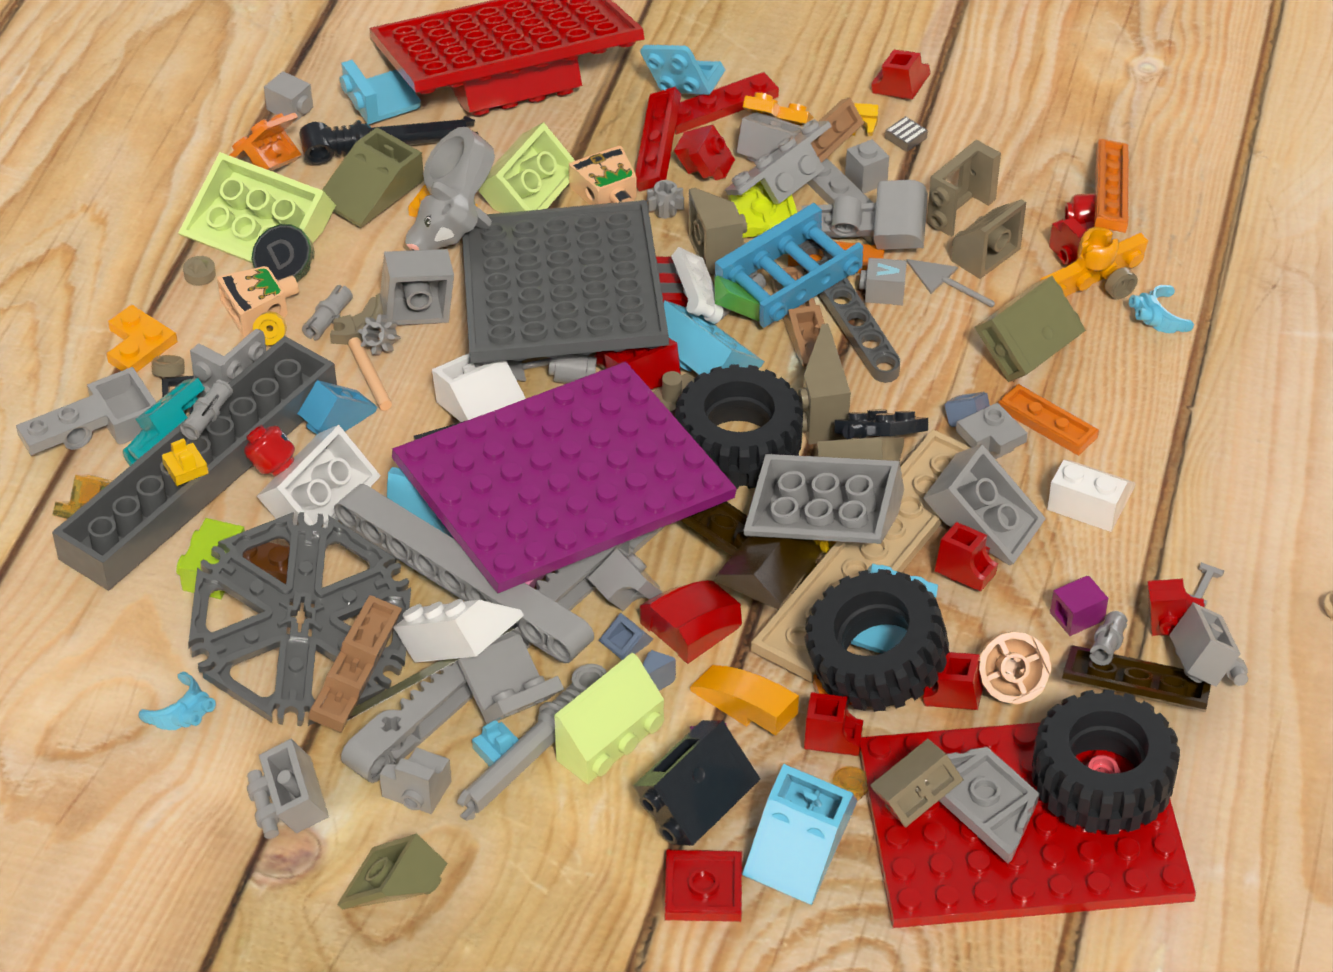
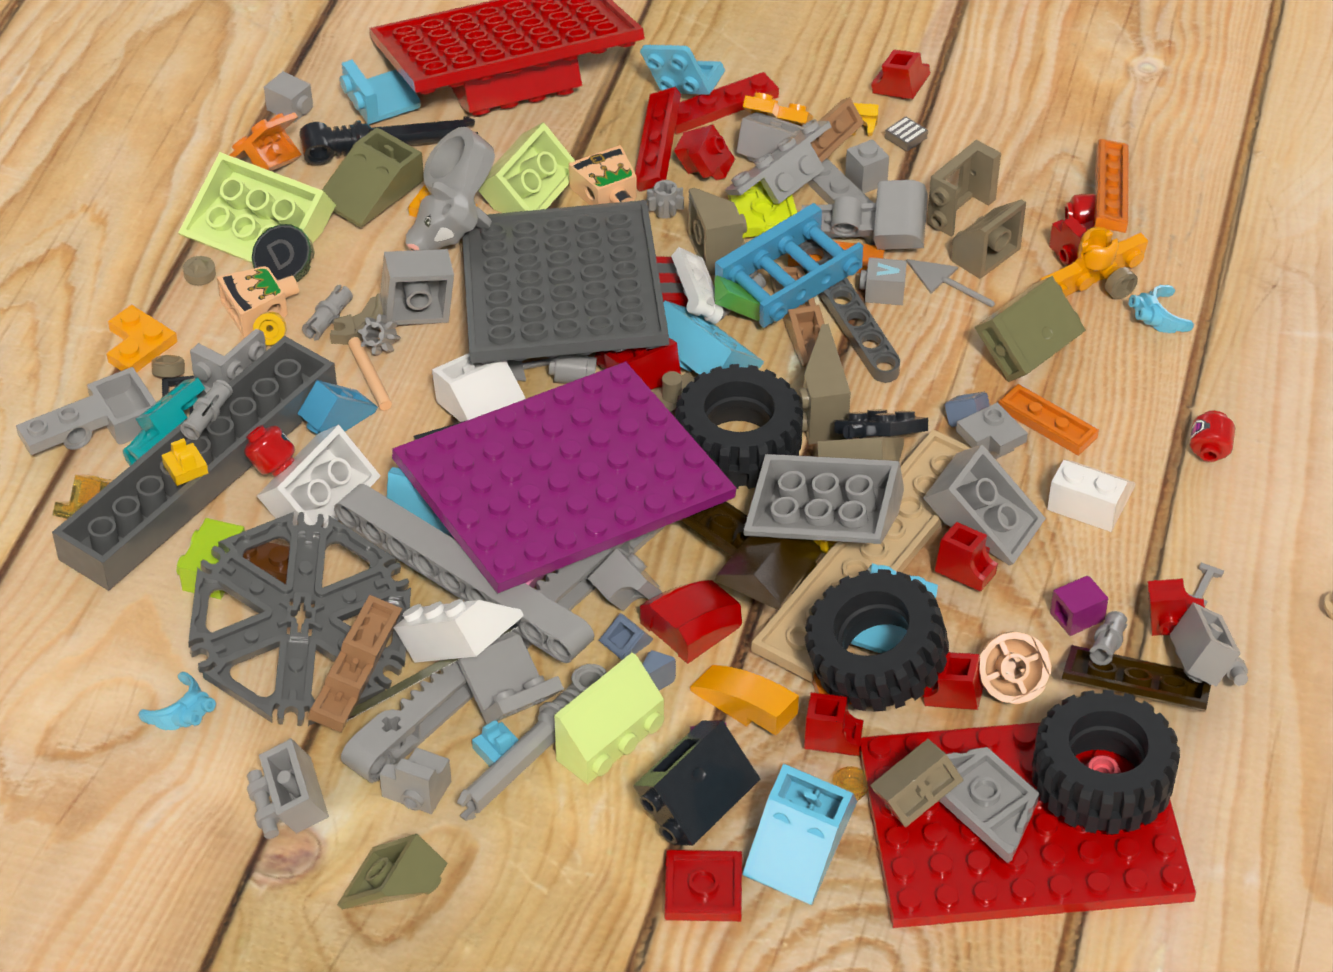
(1213, 435): none -> red head

